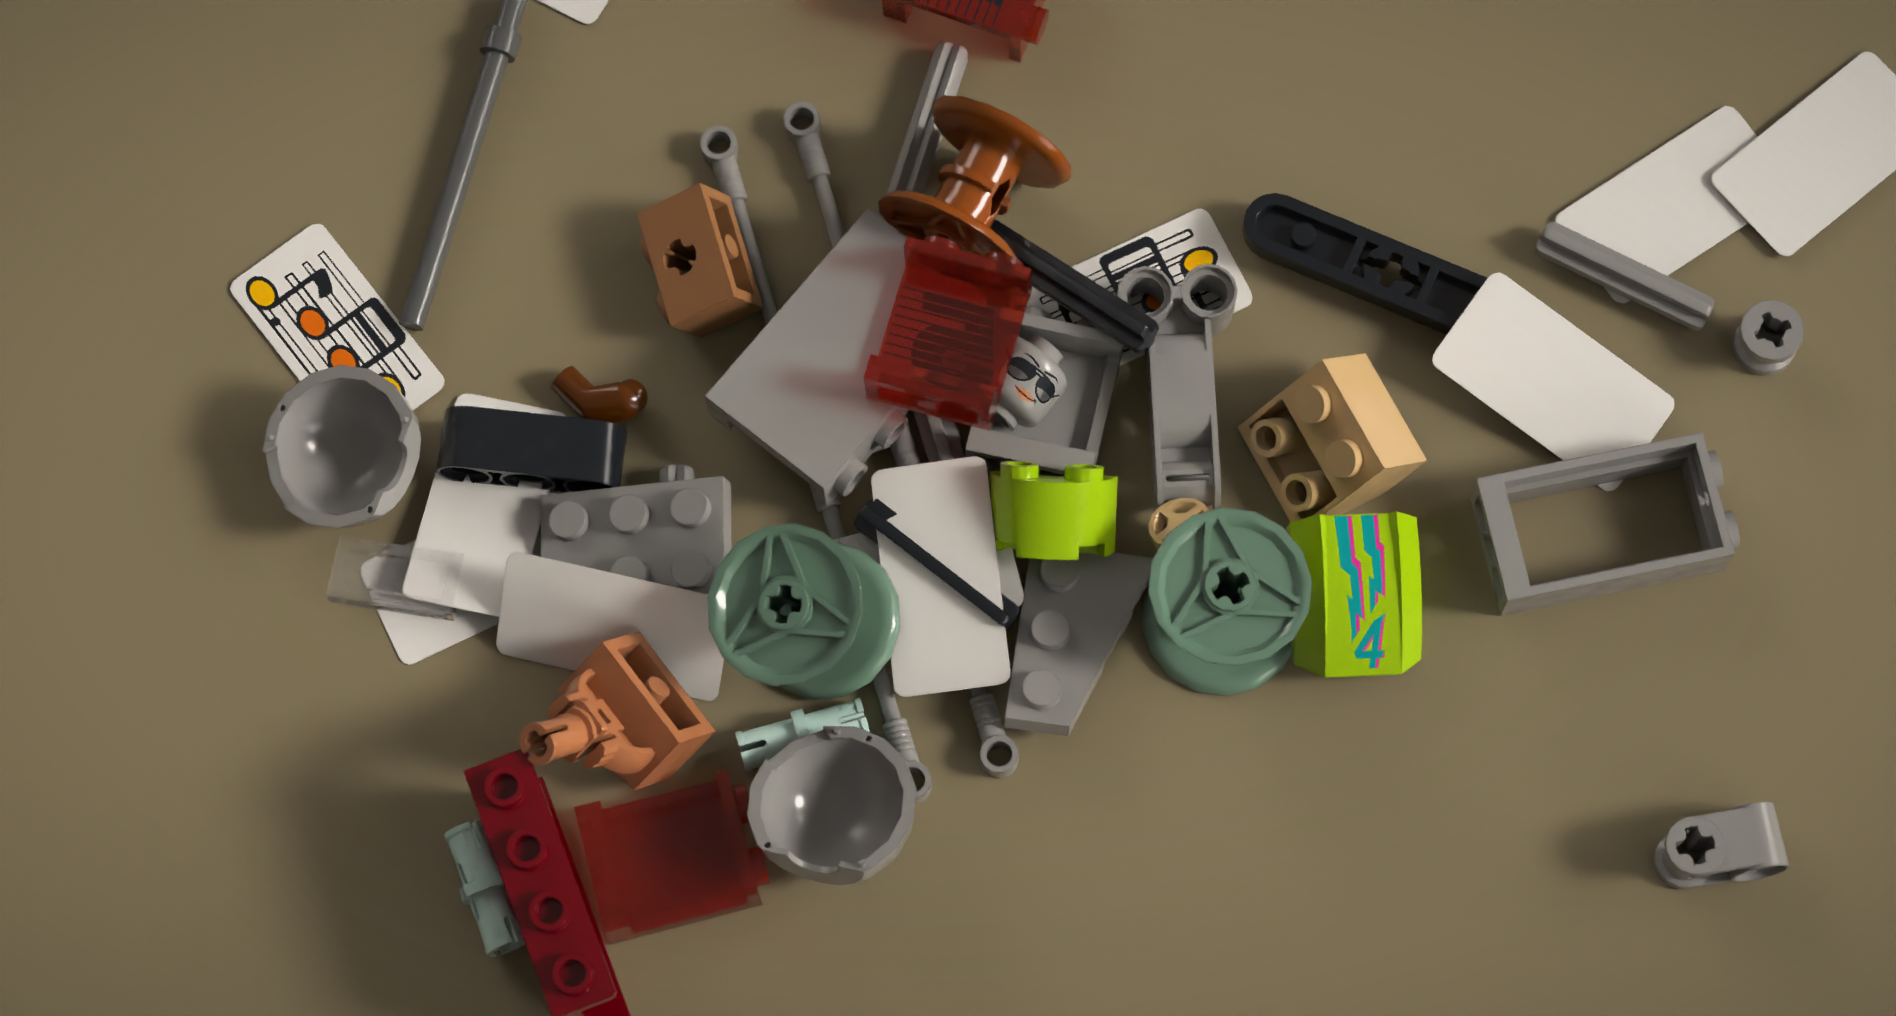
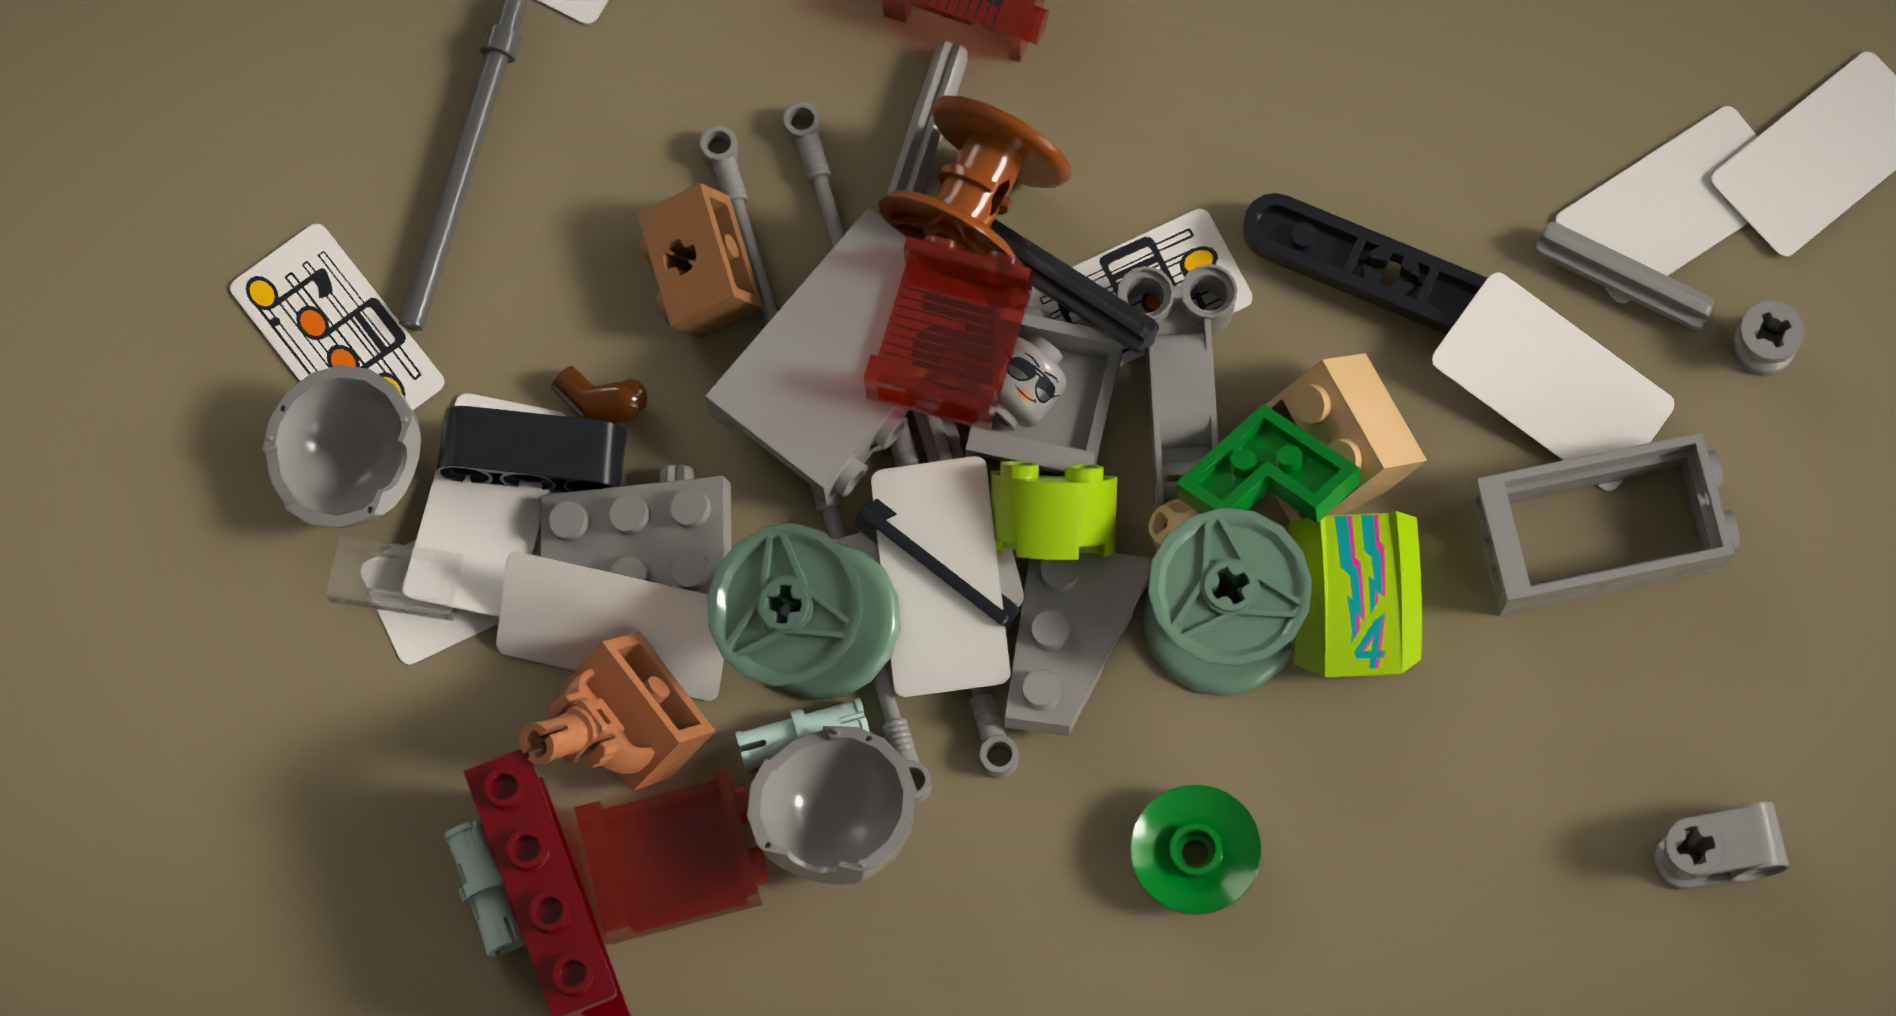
(1203, 818): none -> green dish
(1273, 457): none -> green plate

